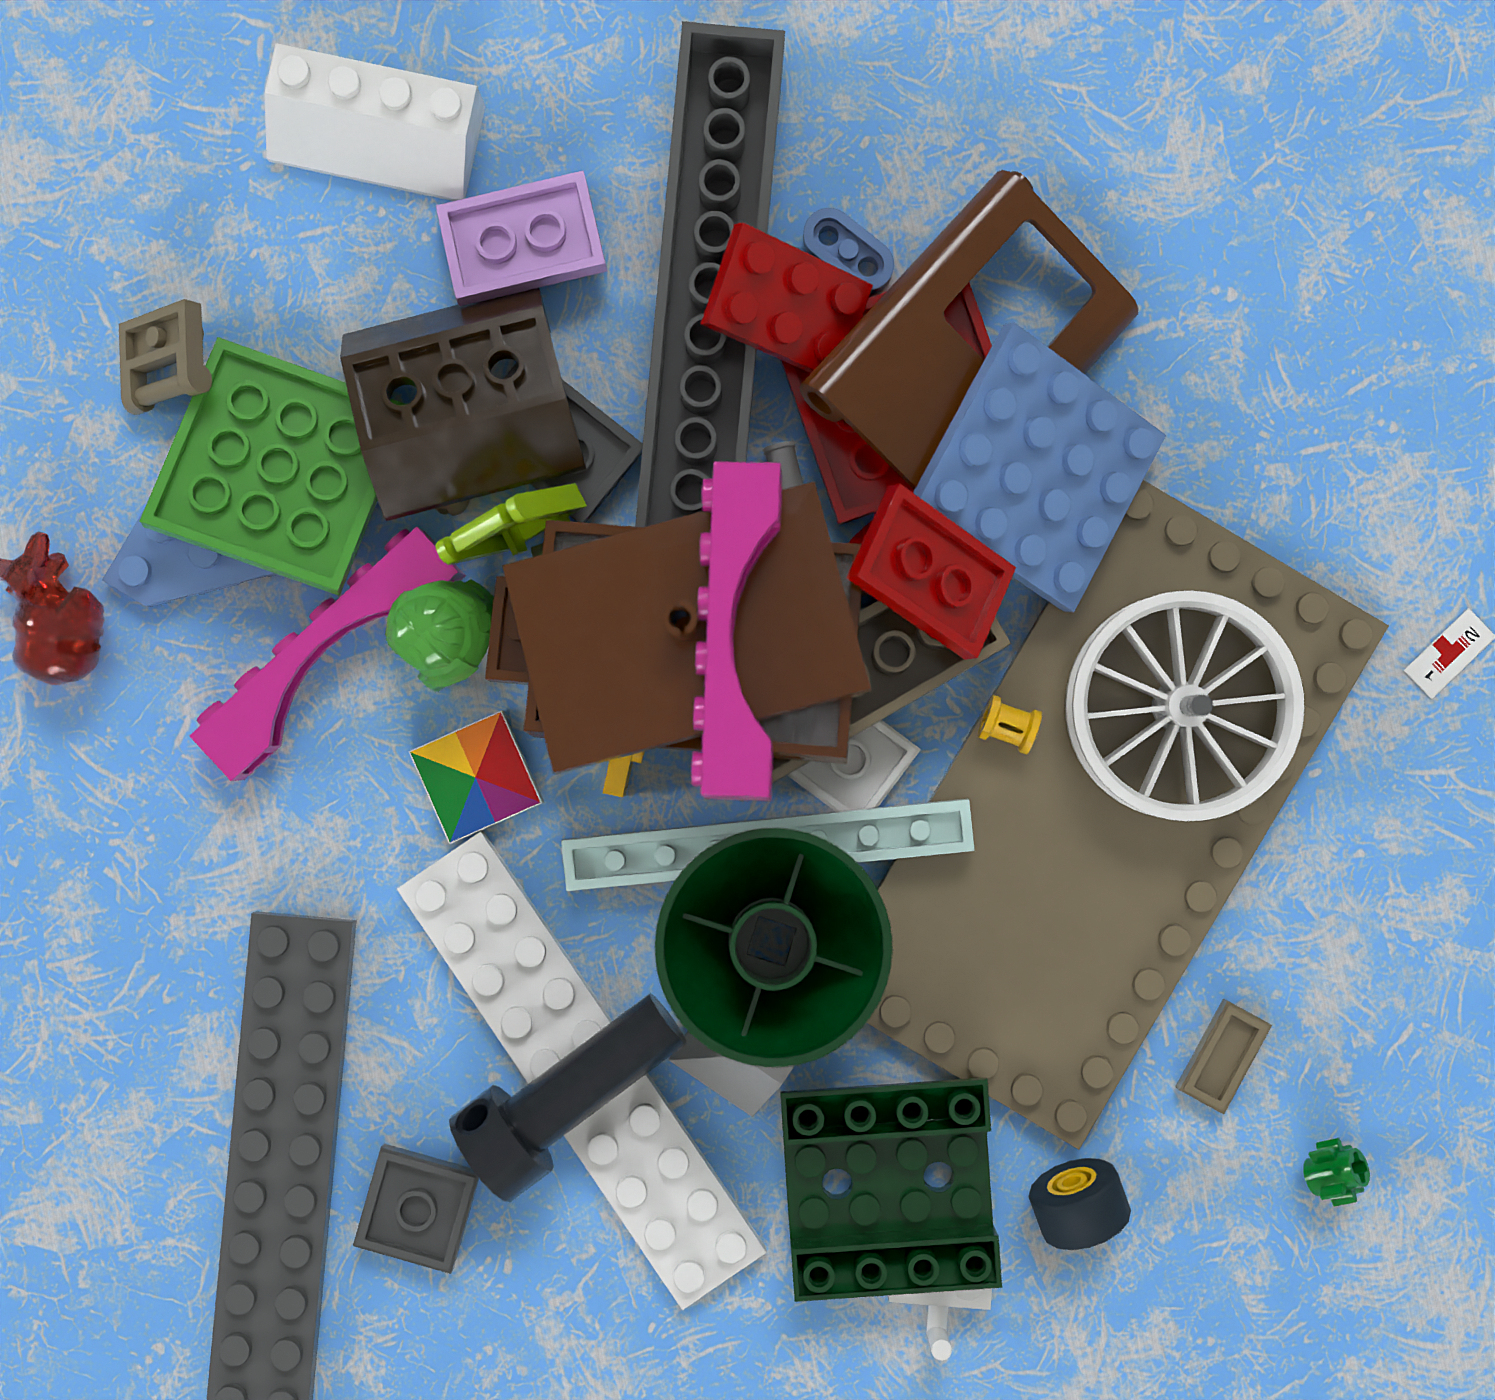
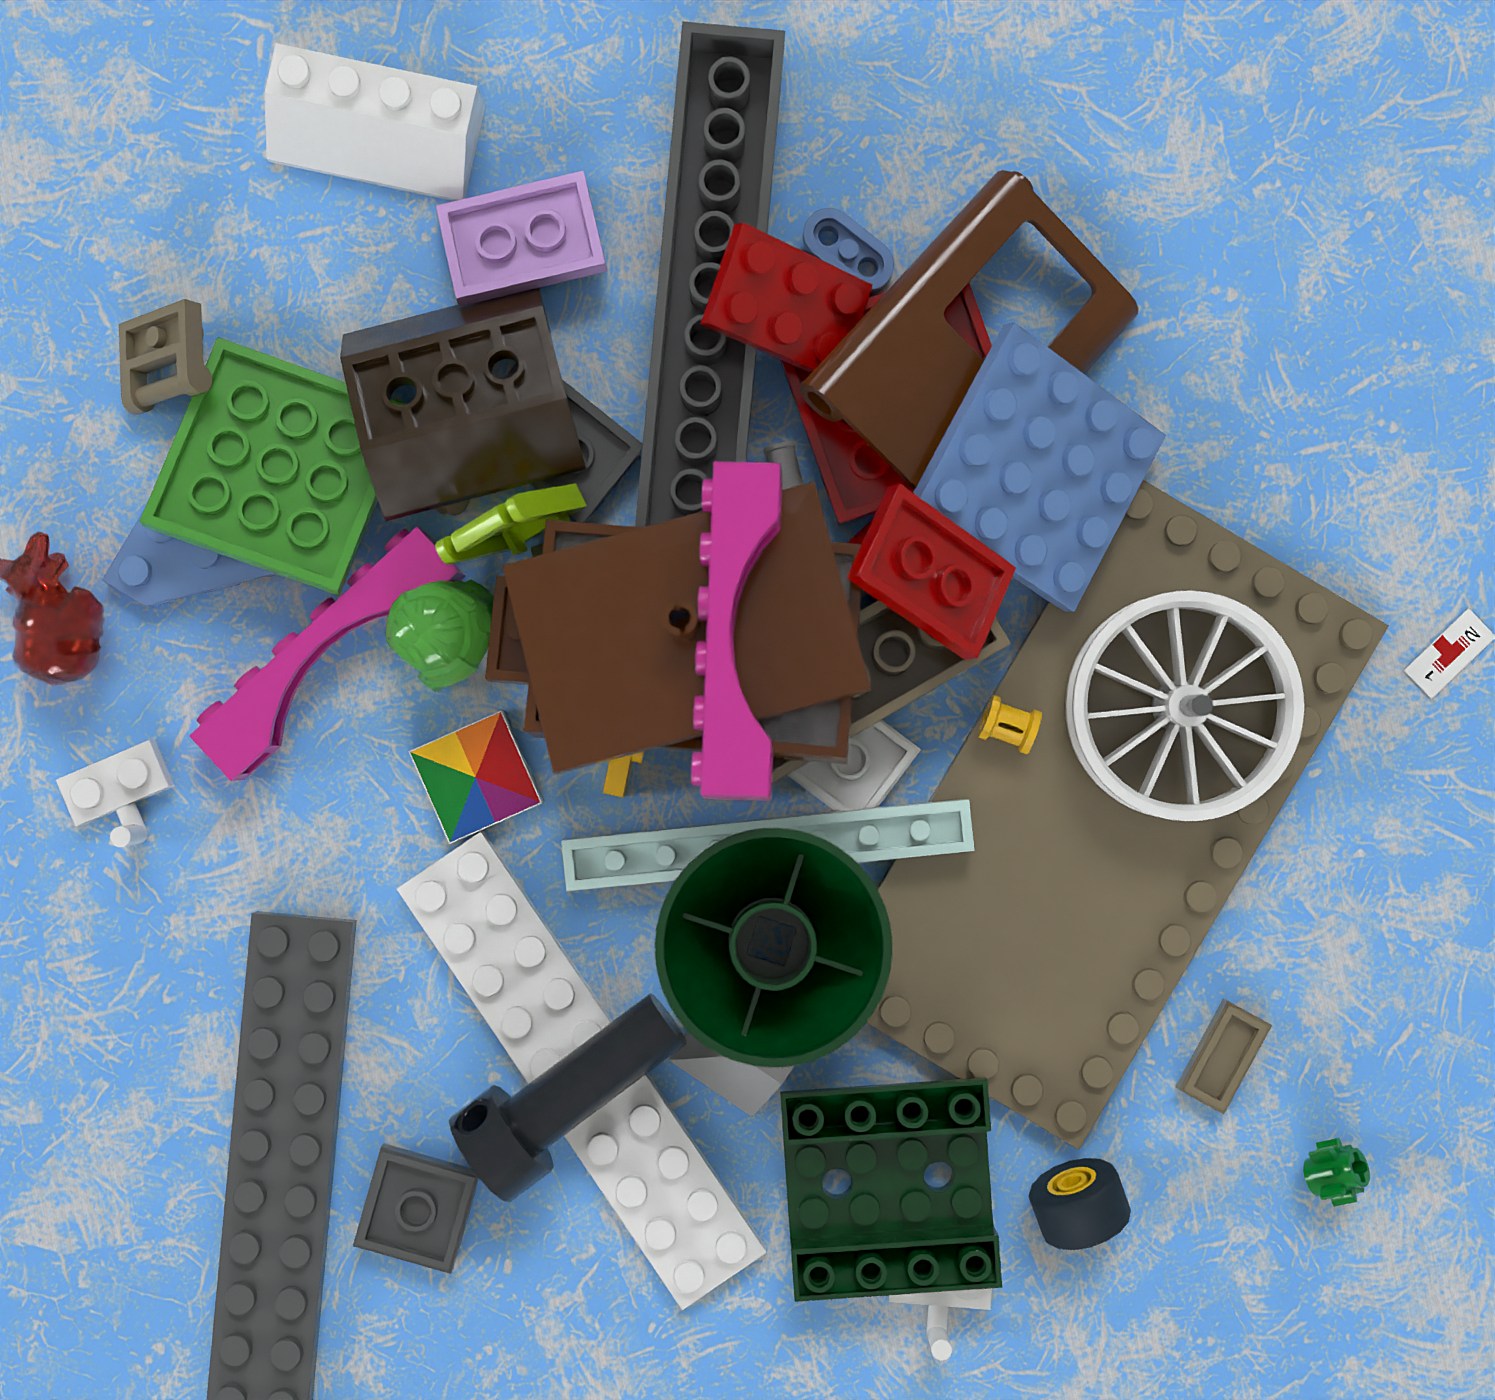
(117, 786): none -> white plate

